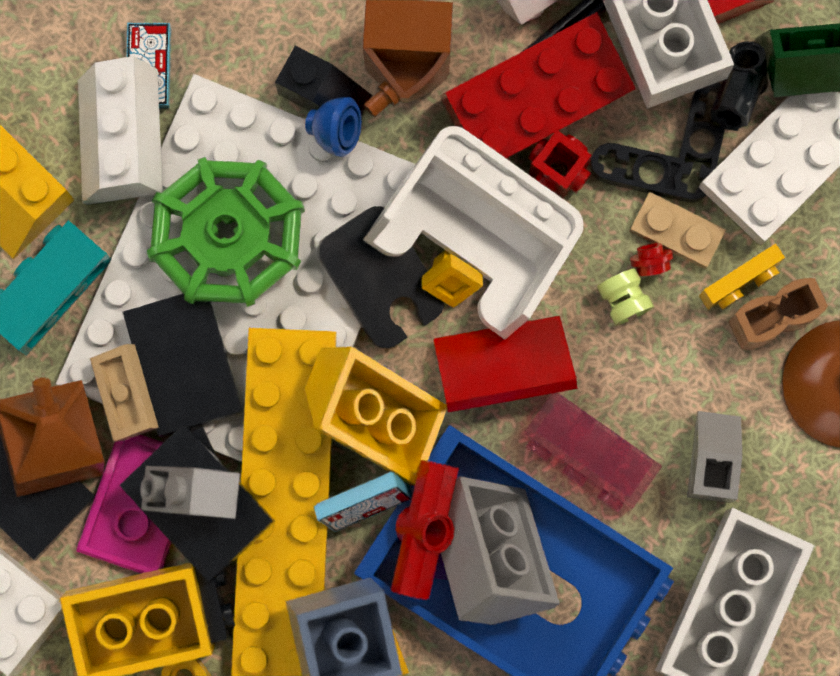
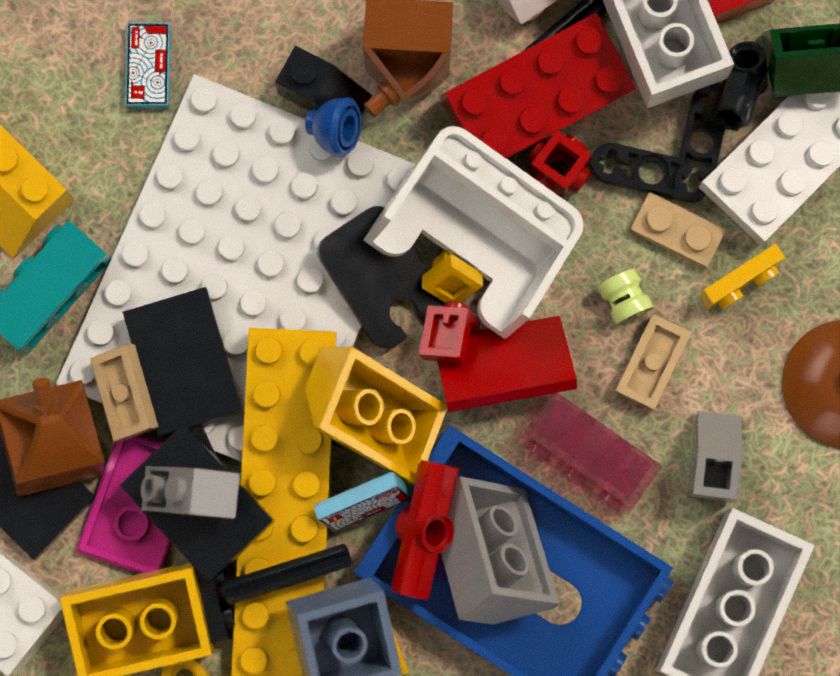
(119, 131): white slope -> none
(232, 254): bright green plate -> none
(286, 574): none -> black axle
(447, 332): none -> bracket
(651, 259): red plate -> none
(652, 362): none -> tan plate
(787, 311): medium nougat brick -> none

